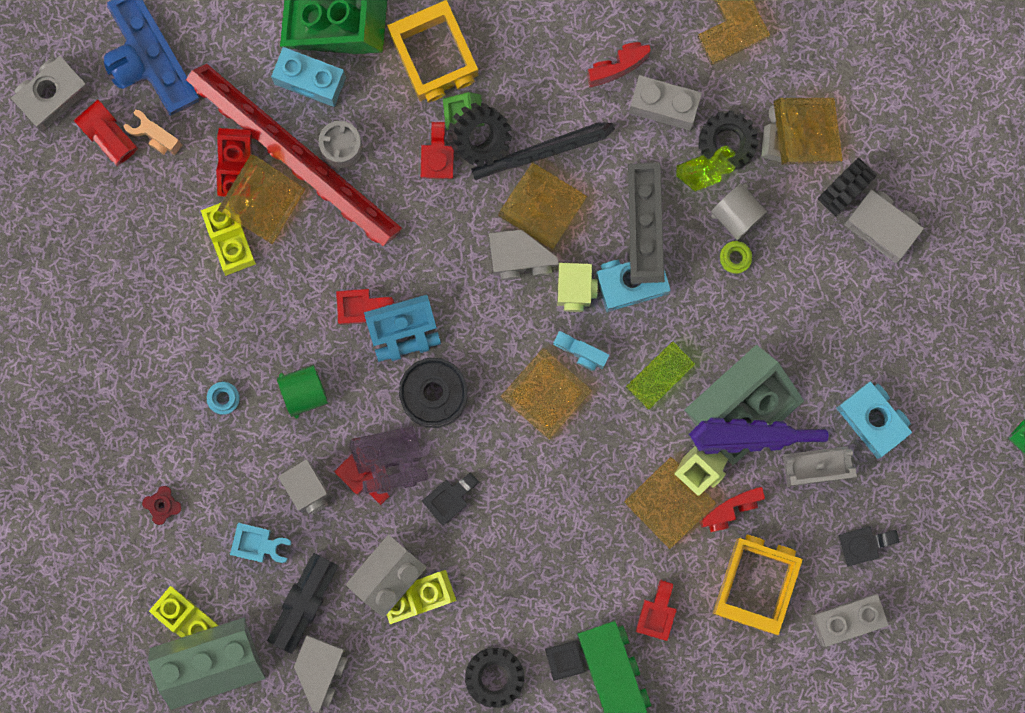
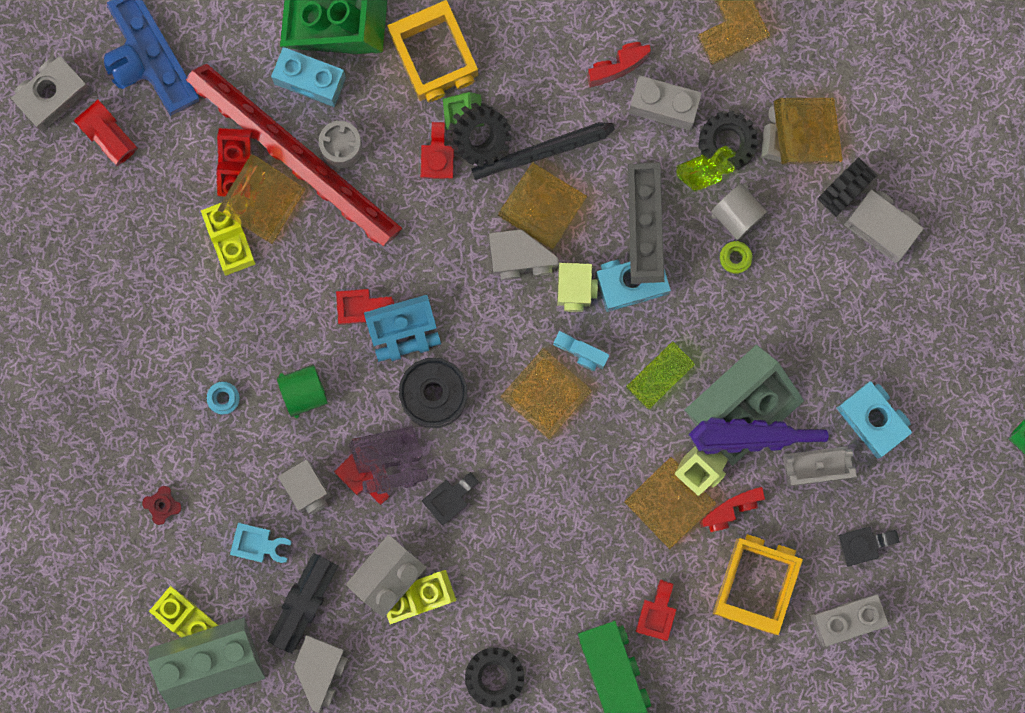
(160, 139): light nougat plate -> none
(565, 660): black tile -> none

